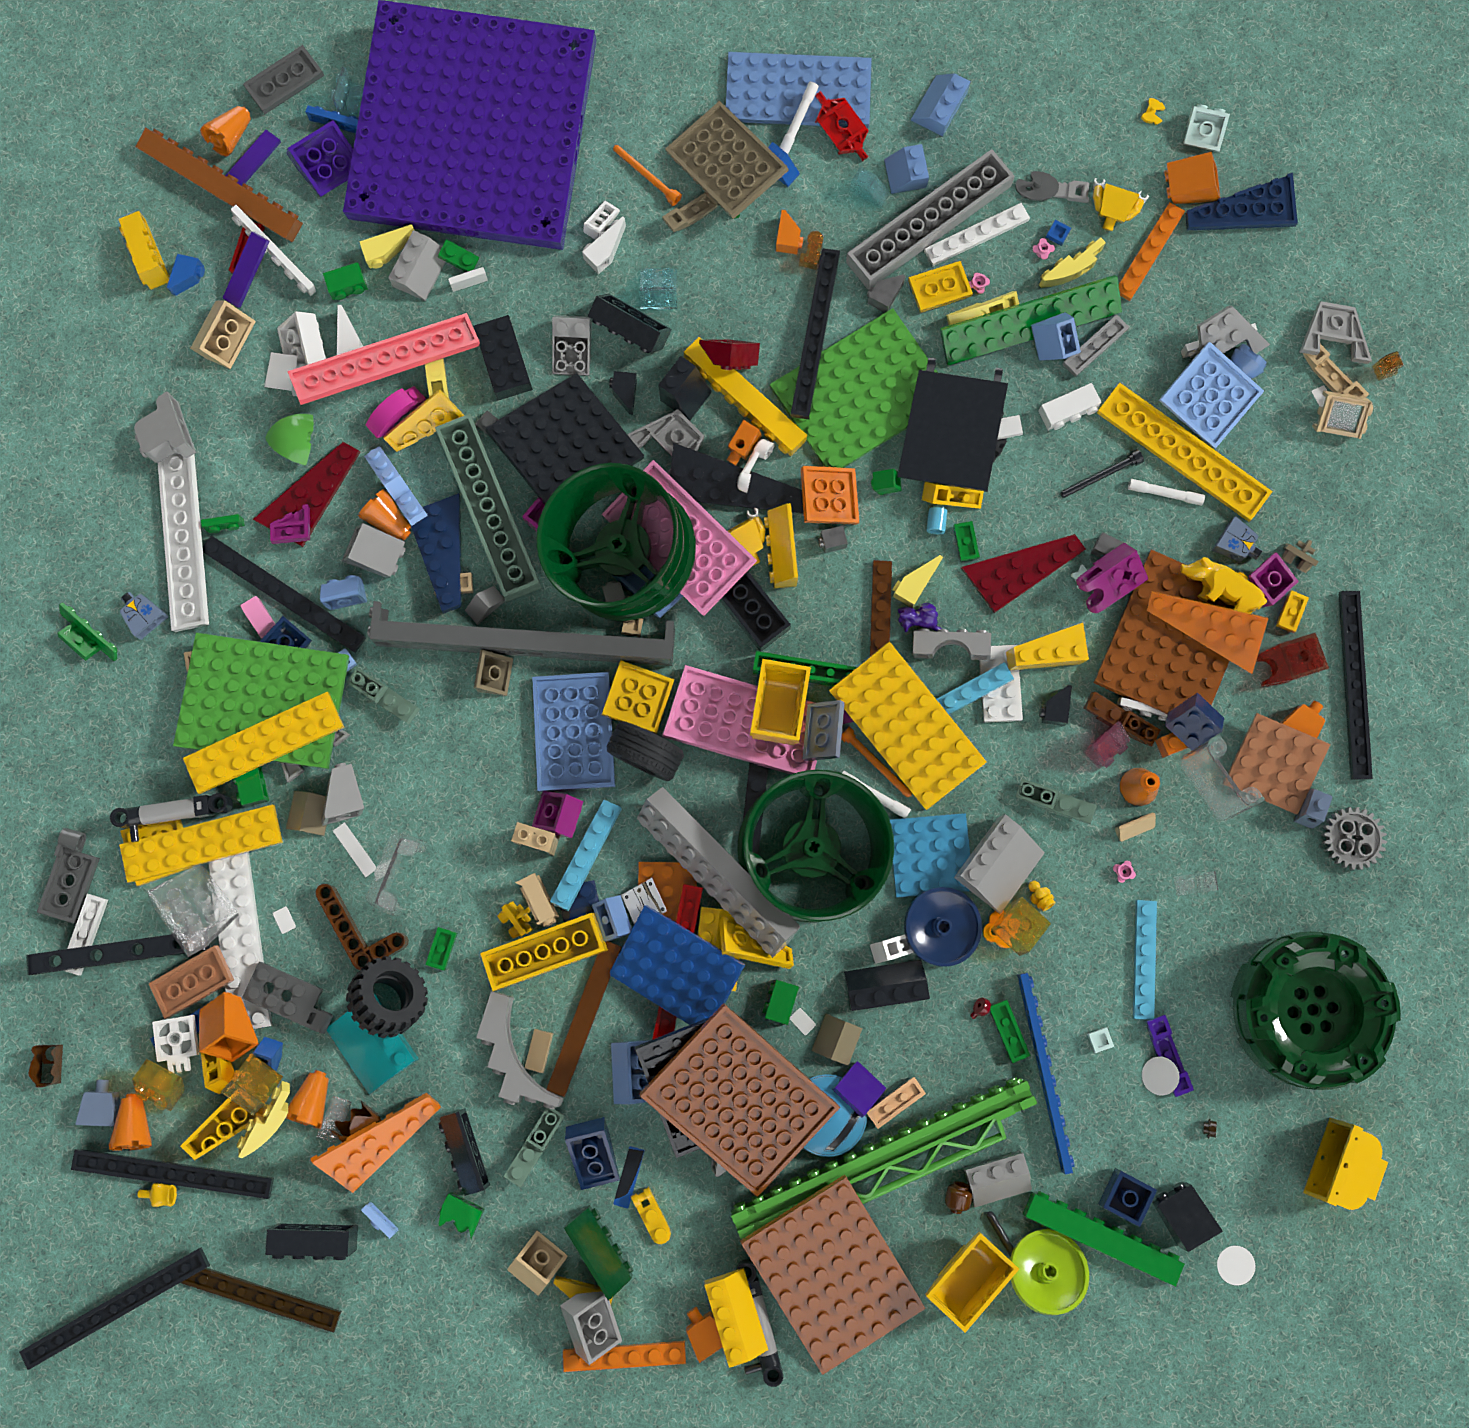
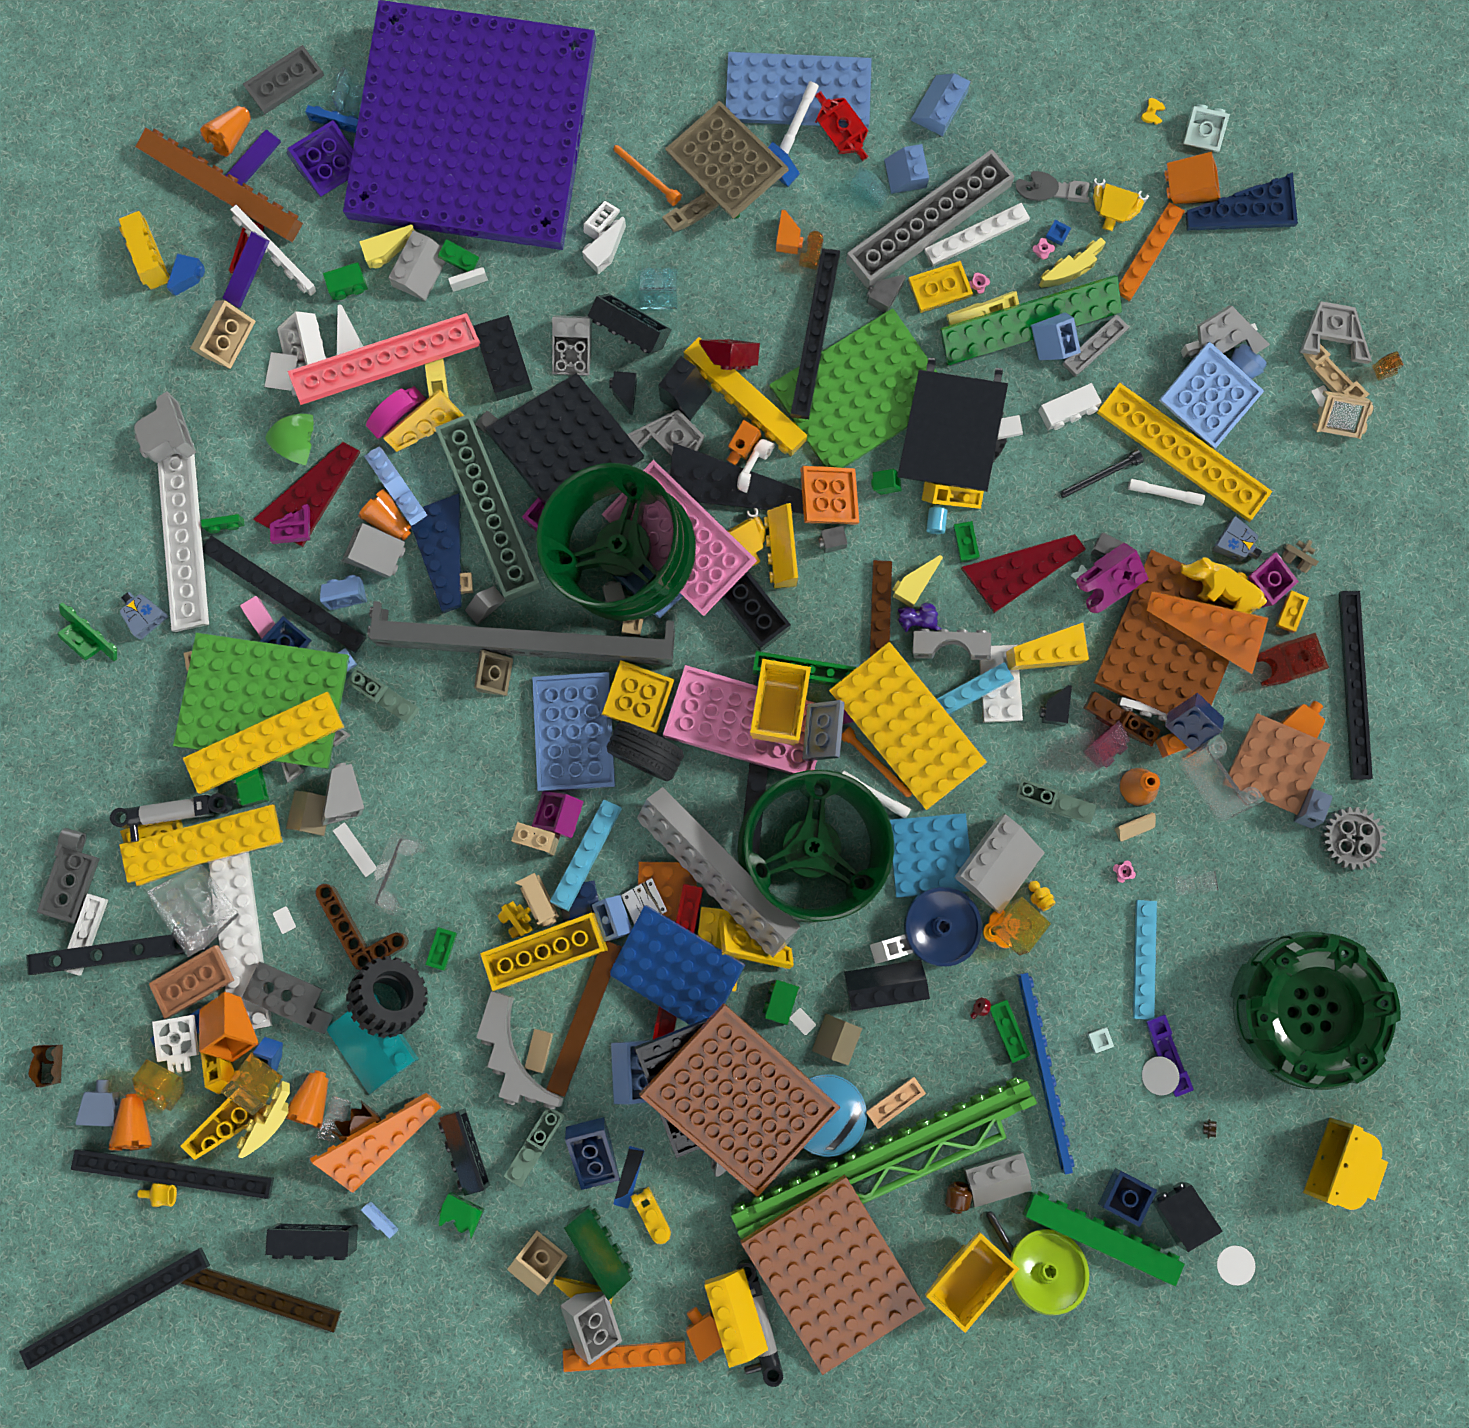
(859, 1089): dark purple tile -> none

